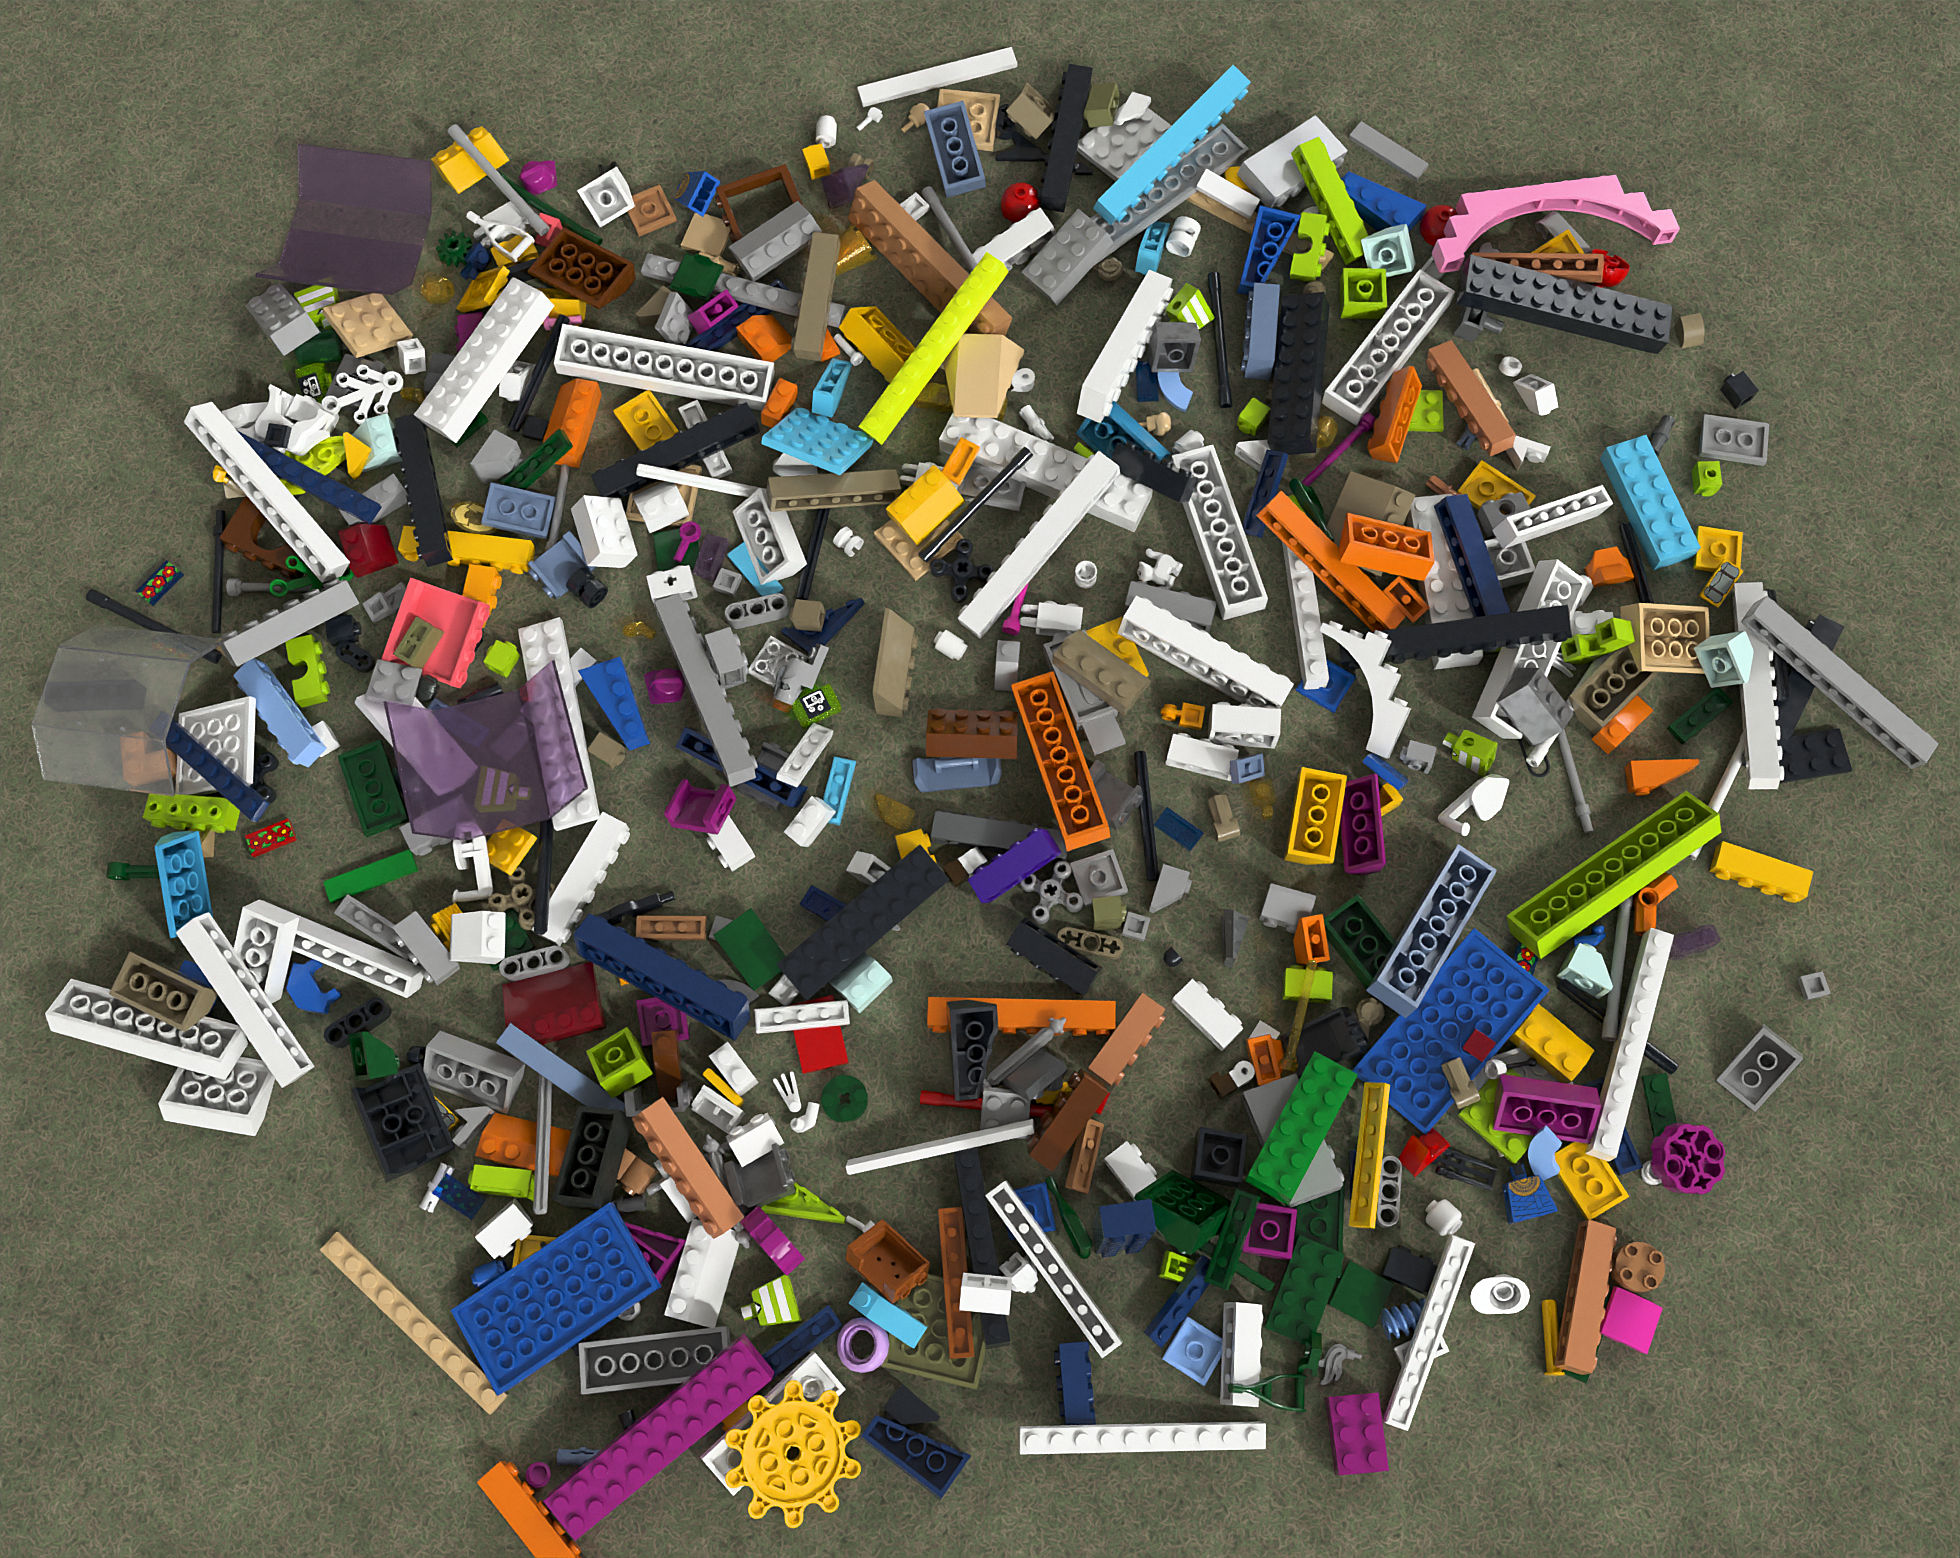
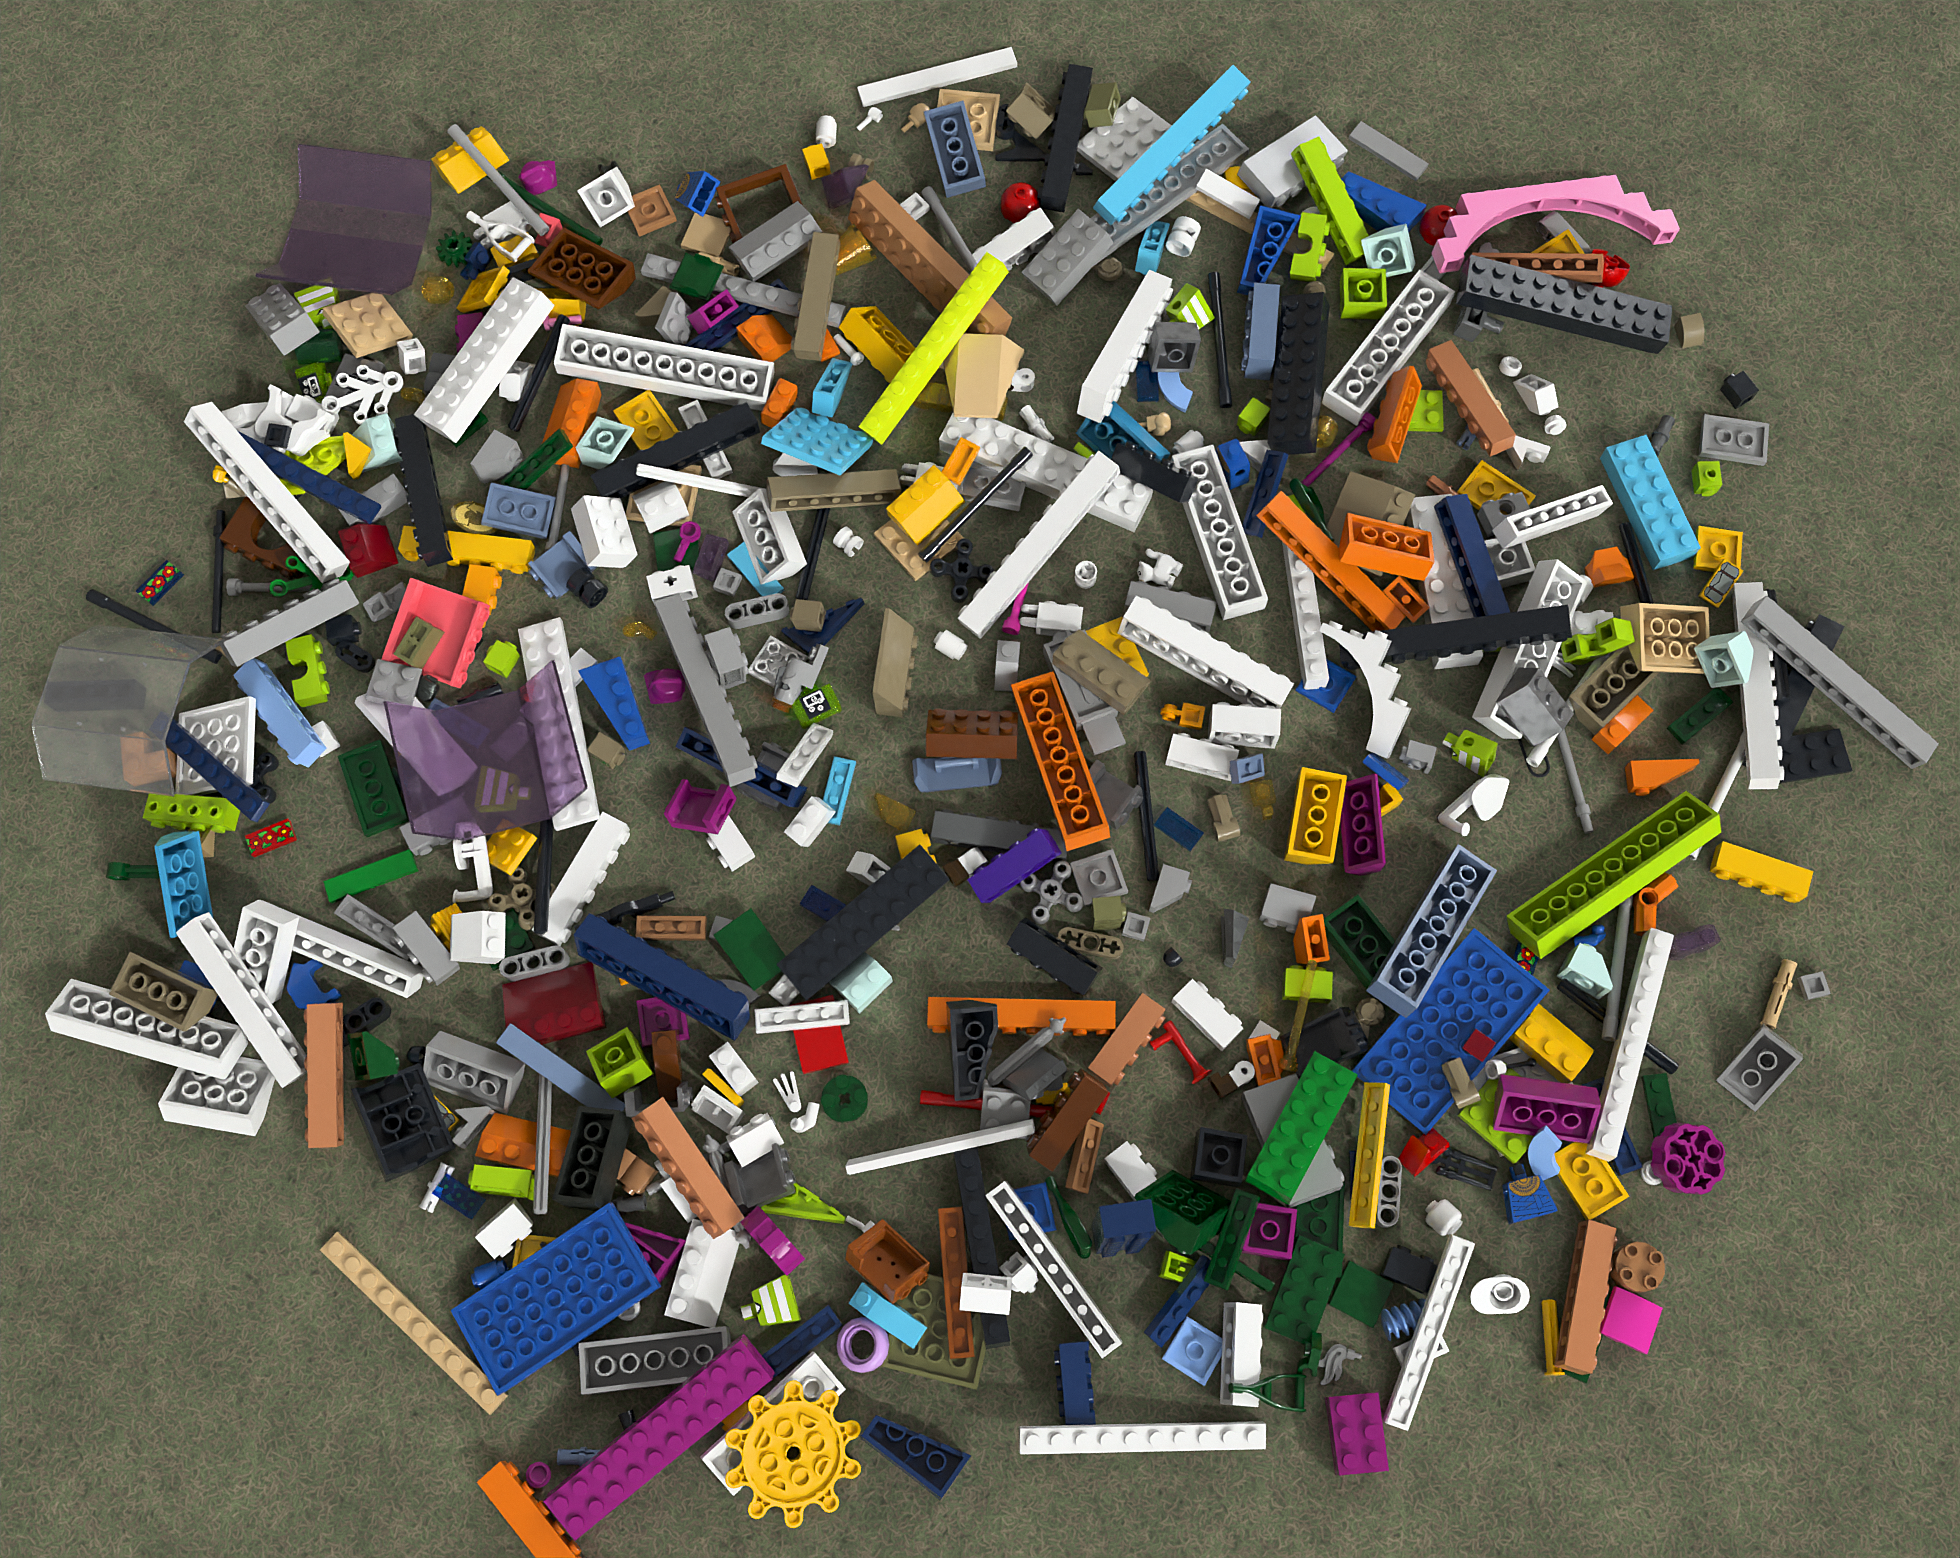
(324, 1075): none -> nougat brick
(535, 428): black tile -> none
(602, 442): none -> light aqua slope
(908, 1408): black slope -> none
(1134, 107): white tile -> none
(1173, 1034): none -> red piece
(1233, 460): none -> blue torso
(1554, 425): none -> white plate
(1779, 992): none -> tan pin

